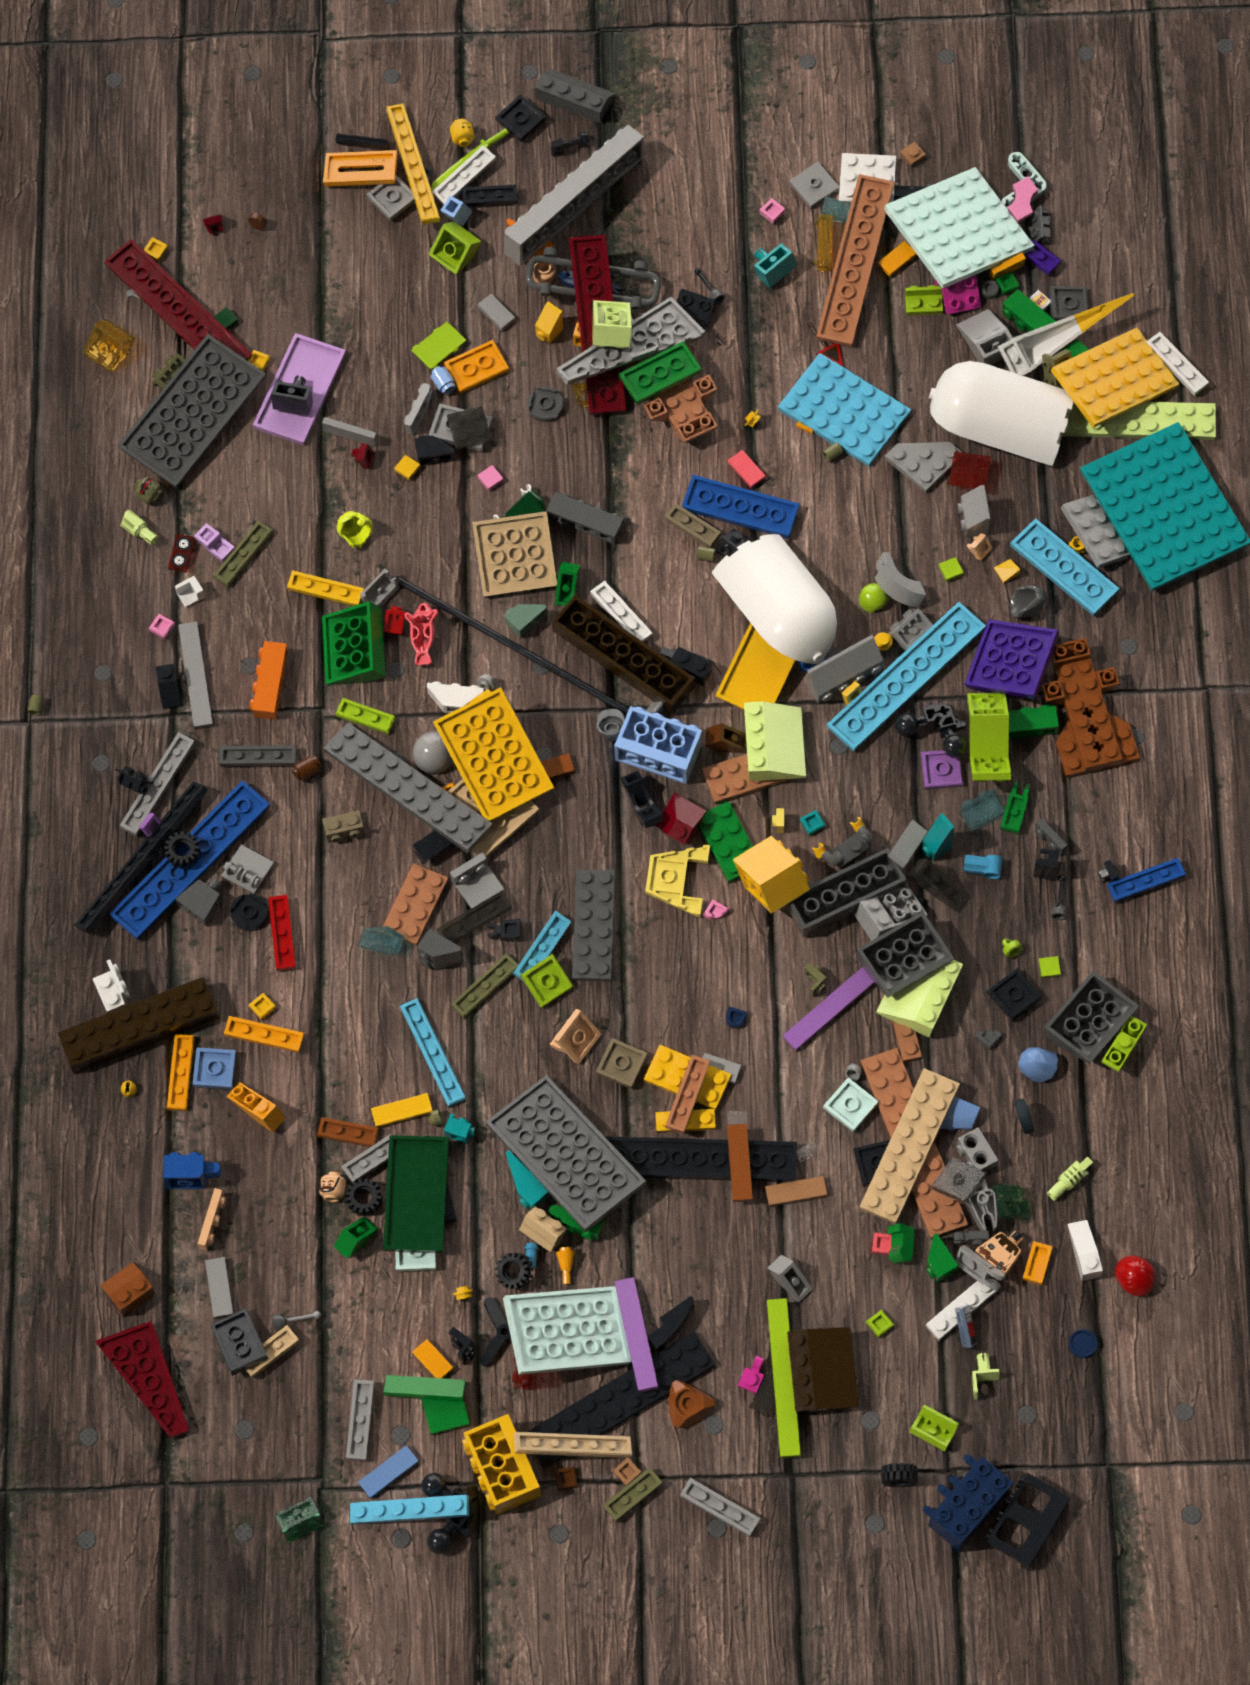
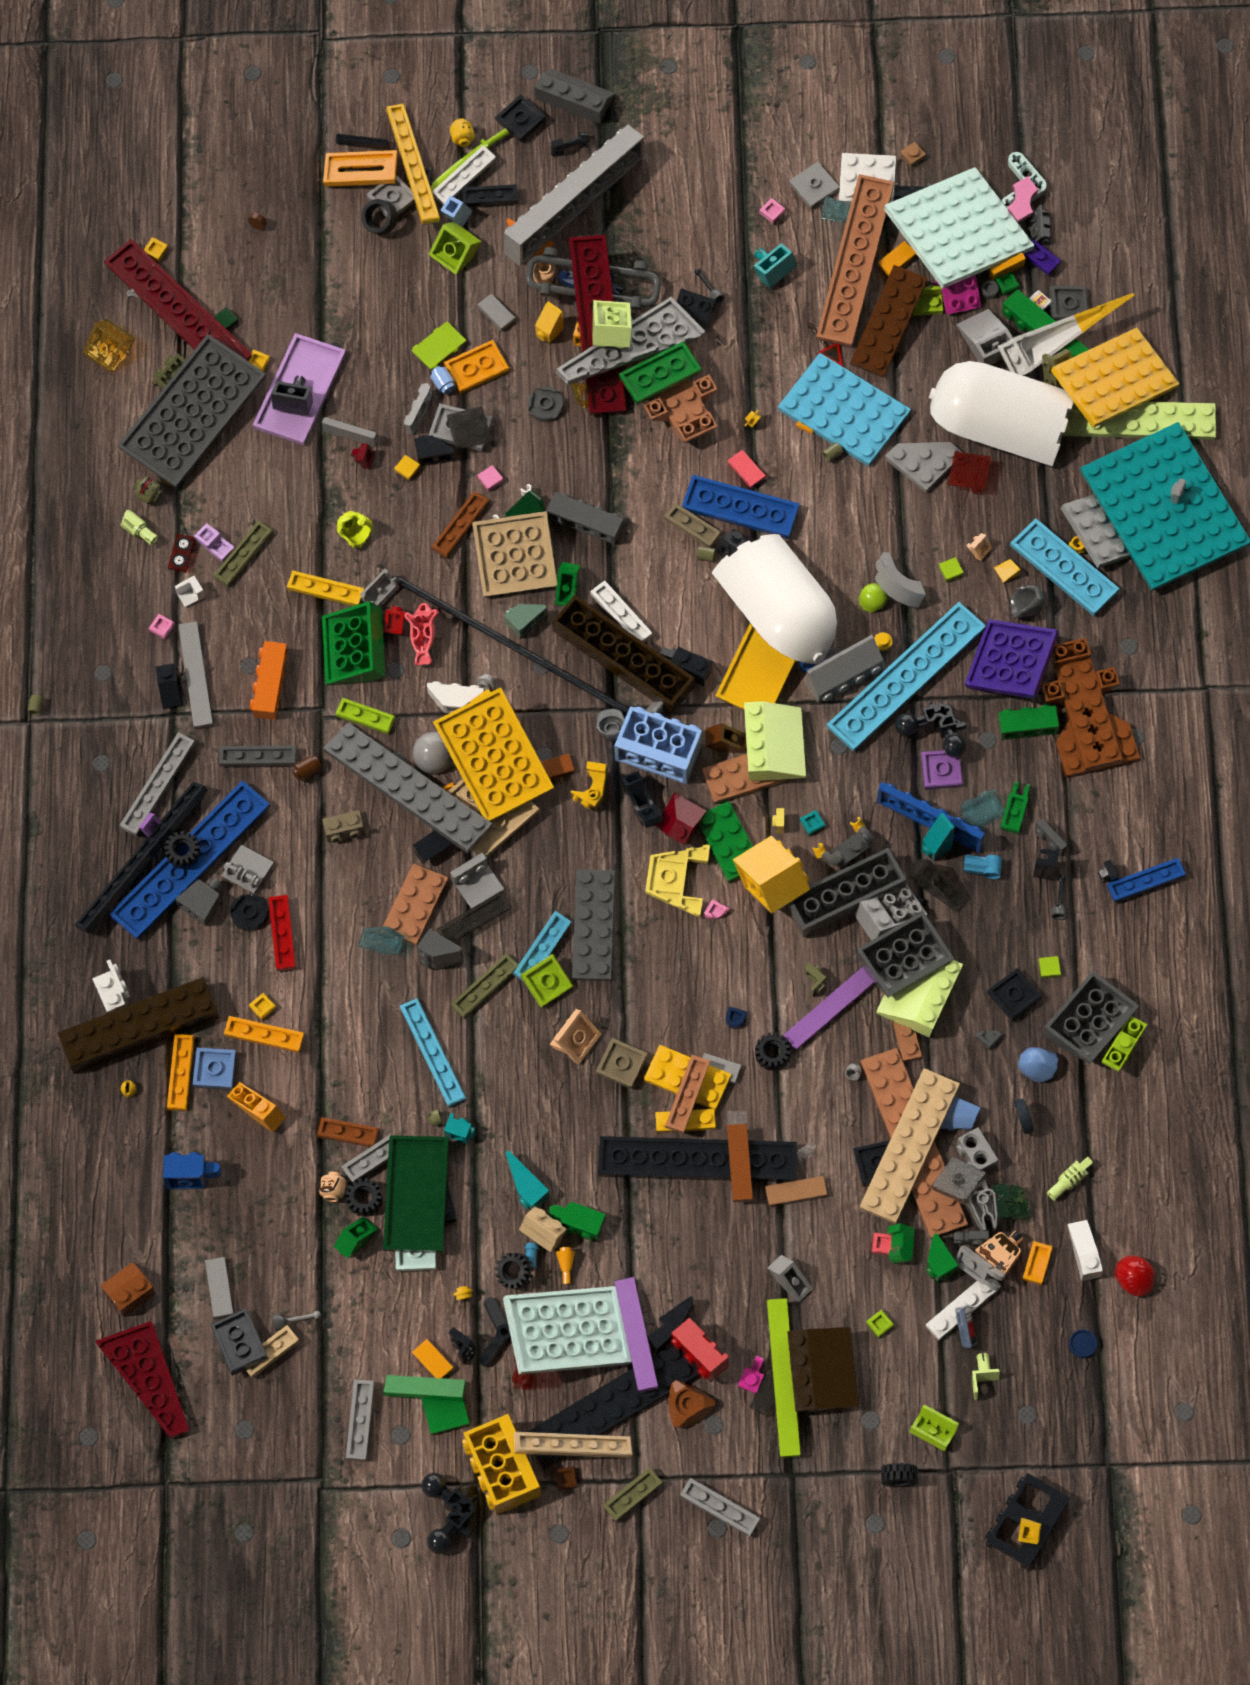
(137, 781): black hinge -> none
(211, 221): dark red tile -> none
(212, 1219): light nougat plate -> none
(299, 1519): clear green bracket -> none
(367, 212): none -> black tyre
(388, 1472): medium blue tile -> none
(401, 1110): yellow tile -> none
(409, 1509): medium azure plate -> none
(460, 524): none -> dark orange tile
(508, 930): black plate -> none
(566, 1153): dark grey plate -> none
(599, 774): none -> yellow tile
(627, 1471): medium nougat plate -> none
(699, 1350): none -> wedge
(770, 1040): none -> black tyre
(825, 238): clear yellow container -> none
(850, 1104): light aqua plate -> none
(851, 692): yellow plate -> none
(889, 321): none -> reddish brown plate
(907, 843): light grey tile -> none
(910, 628): light grey bracket -> none
(926, 815): none -> blue plate
(969, 1502): dark blue piece -> none
(974, 512): light grey slope -> none
(988, 737): lime bracket -> none
(1011, 948): lime tile -> none
(1029, 1531): none -> yellow slope
(1177, 490): none -> light grey tile
(1178, 364): white plate -> none

